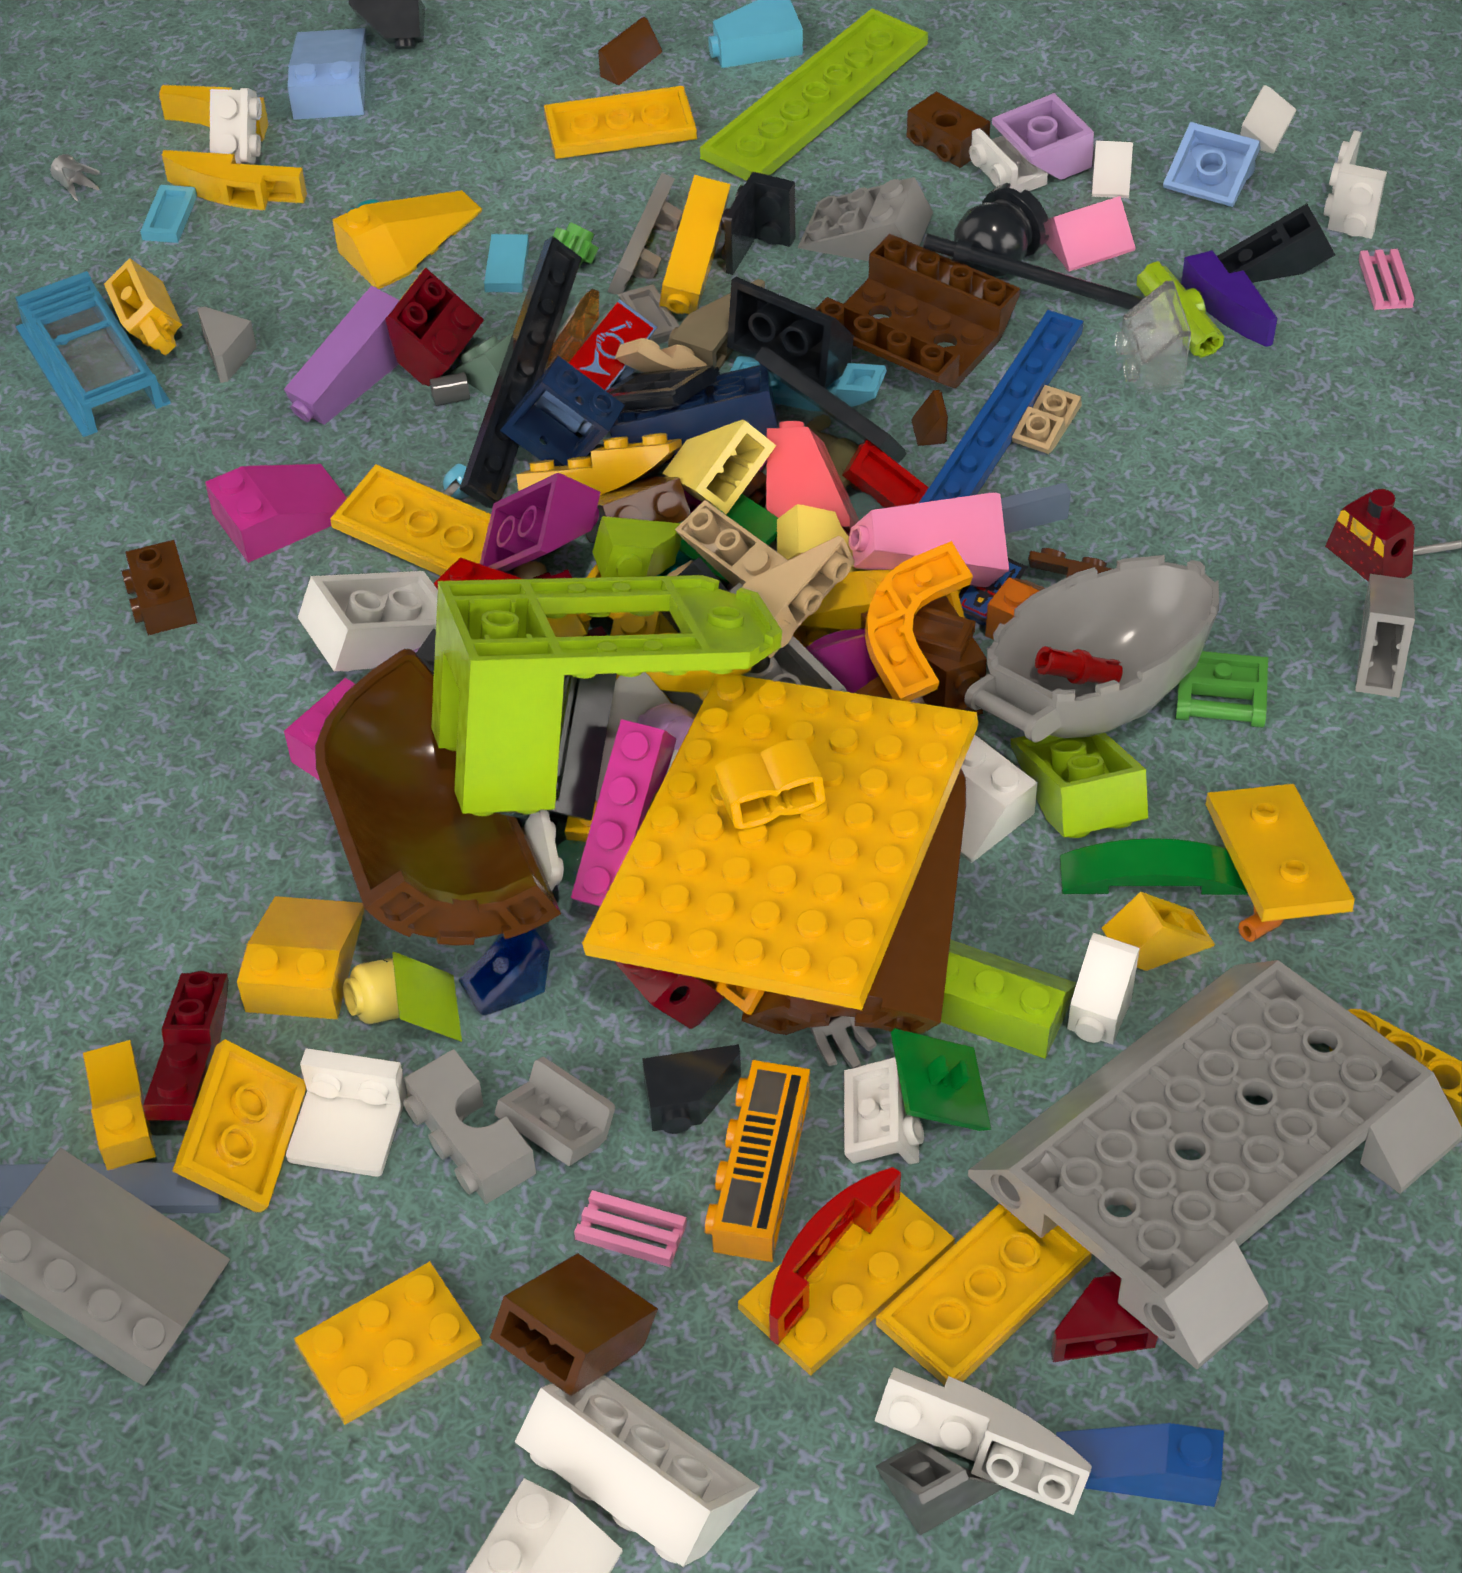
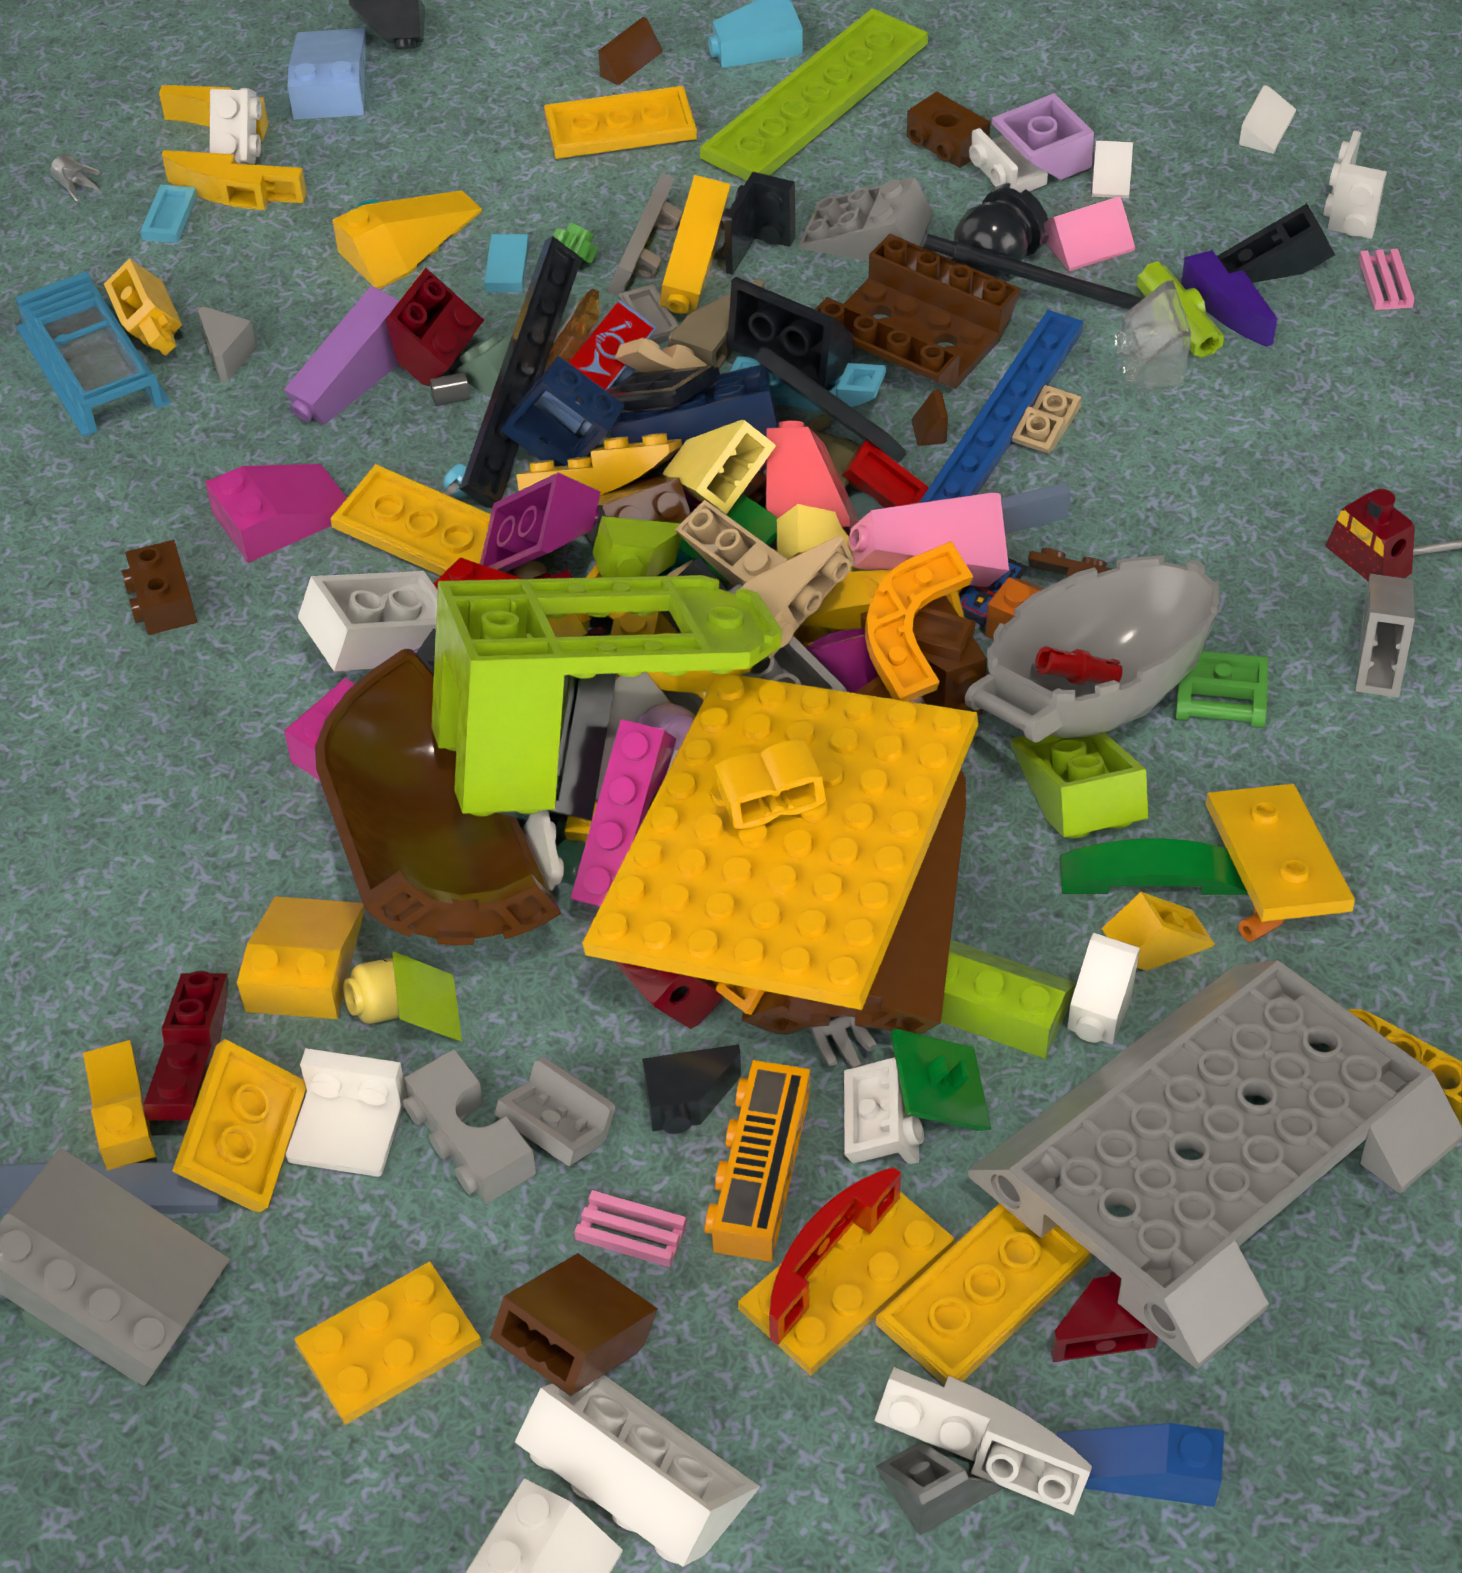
(508, 973): clear blue slope -> none
(996, 798): white slope -> none
(1212, 164): light blue slope -> none

